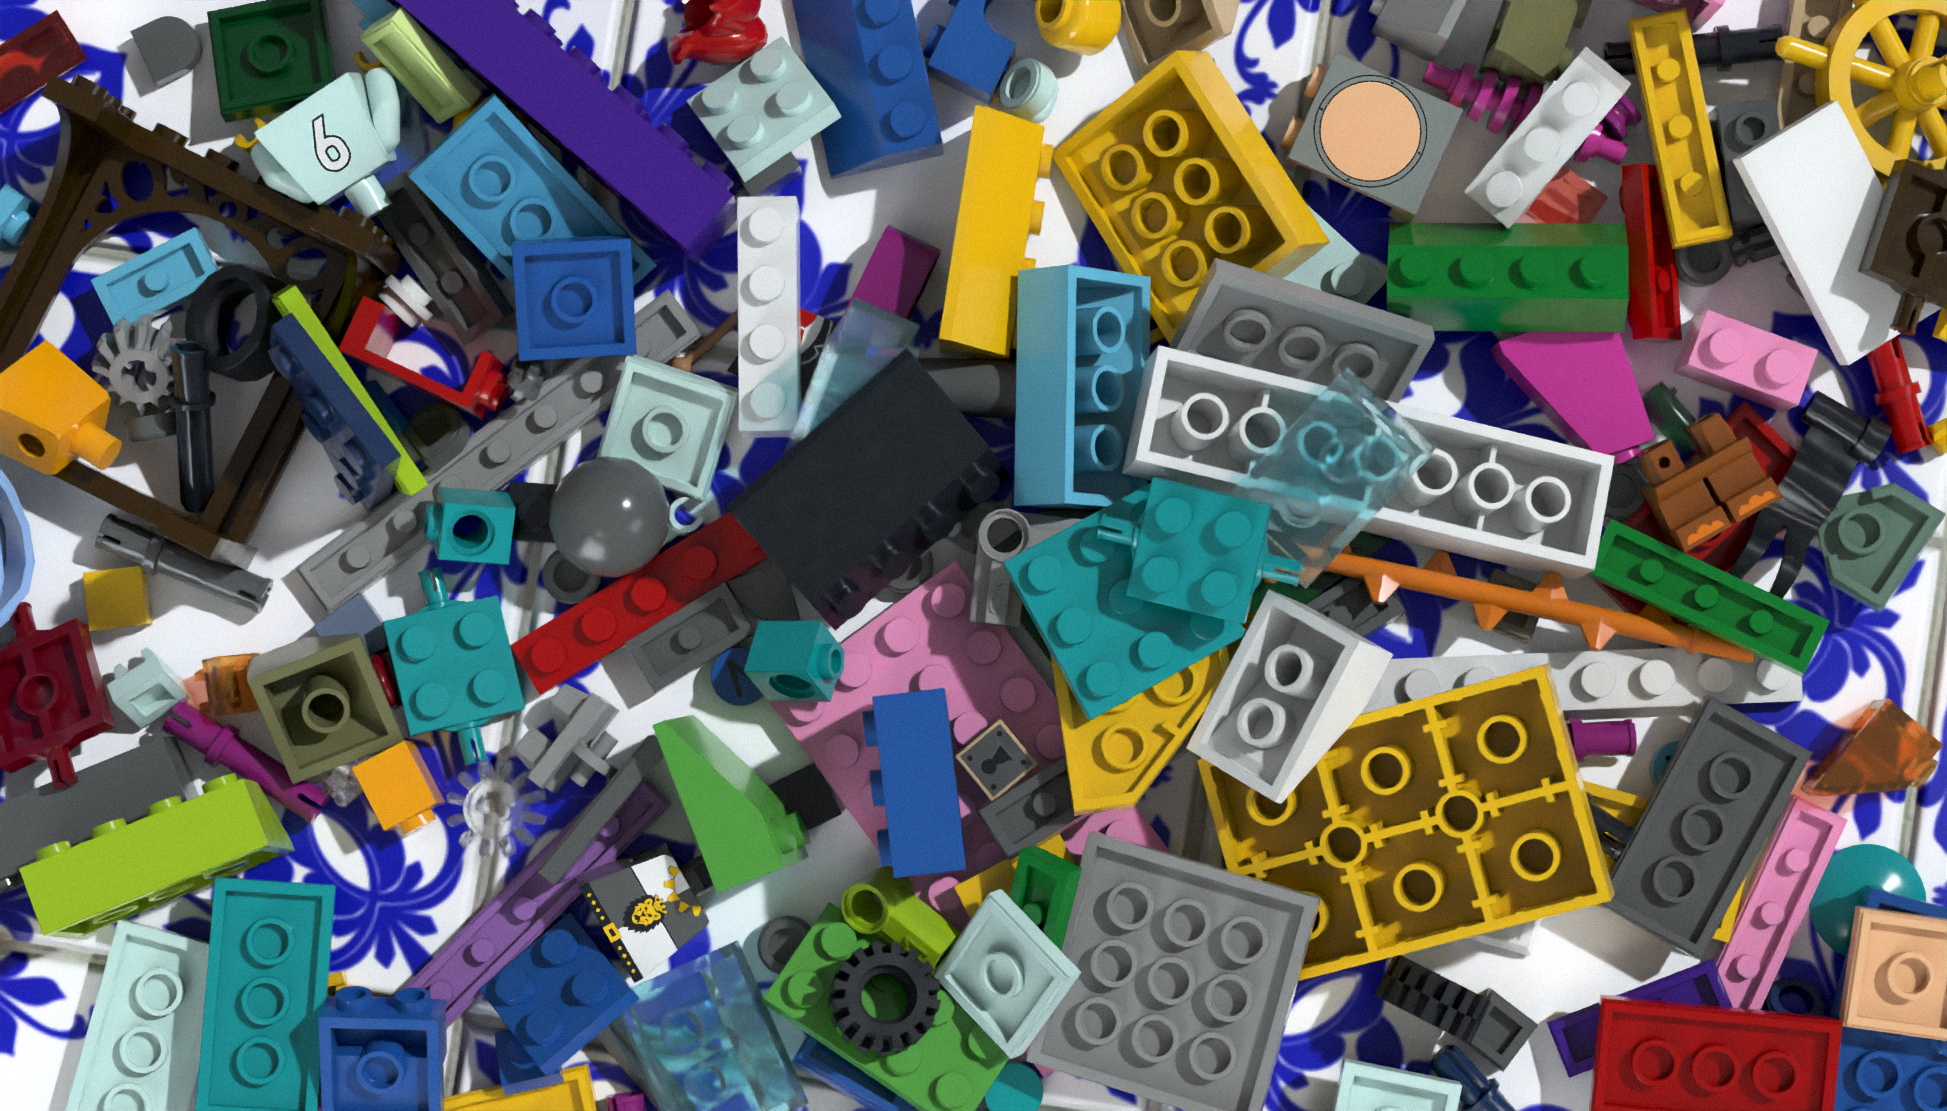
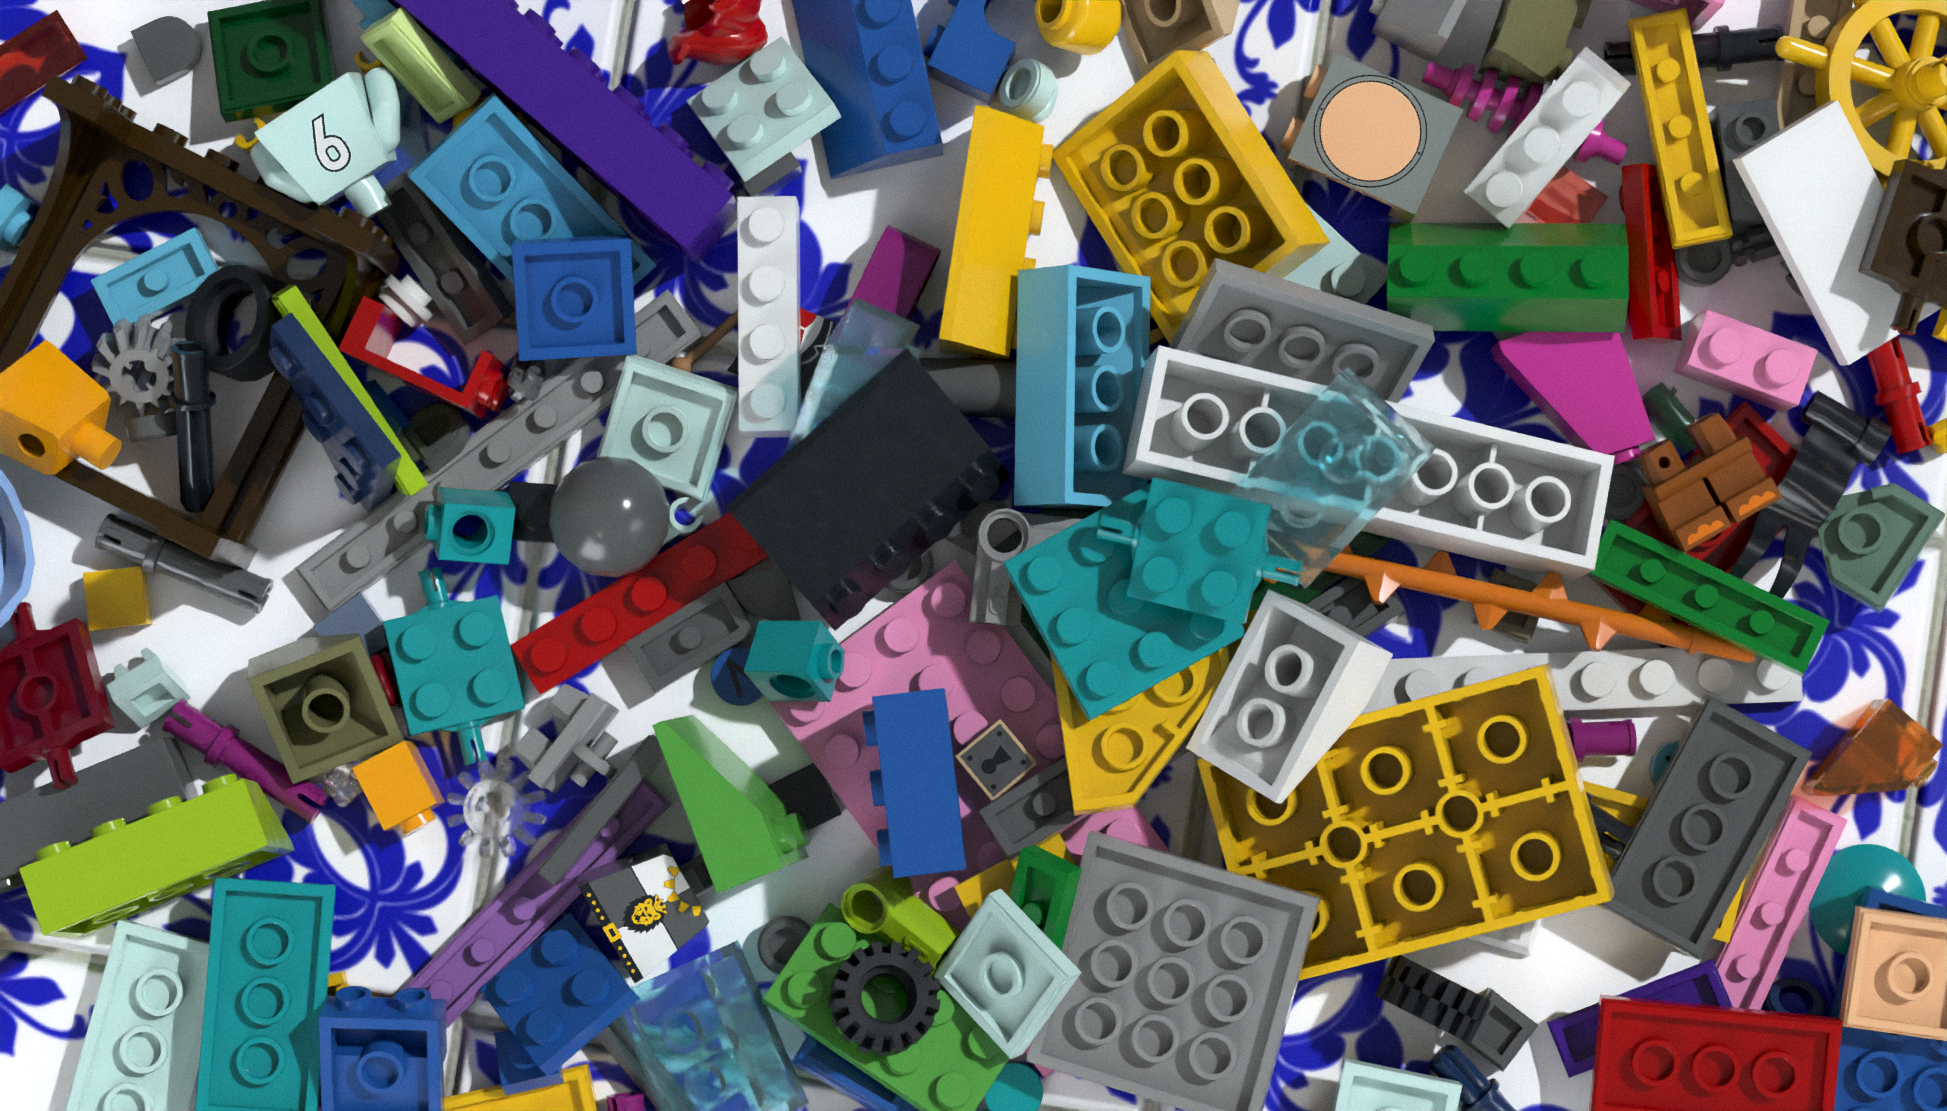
(227, 686): clear orange tile -> none
(568, 582): dark grey tile -> none
(1619, 117): magenta bush -> none

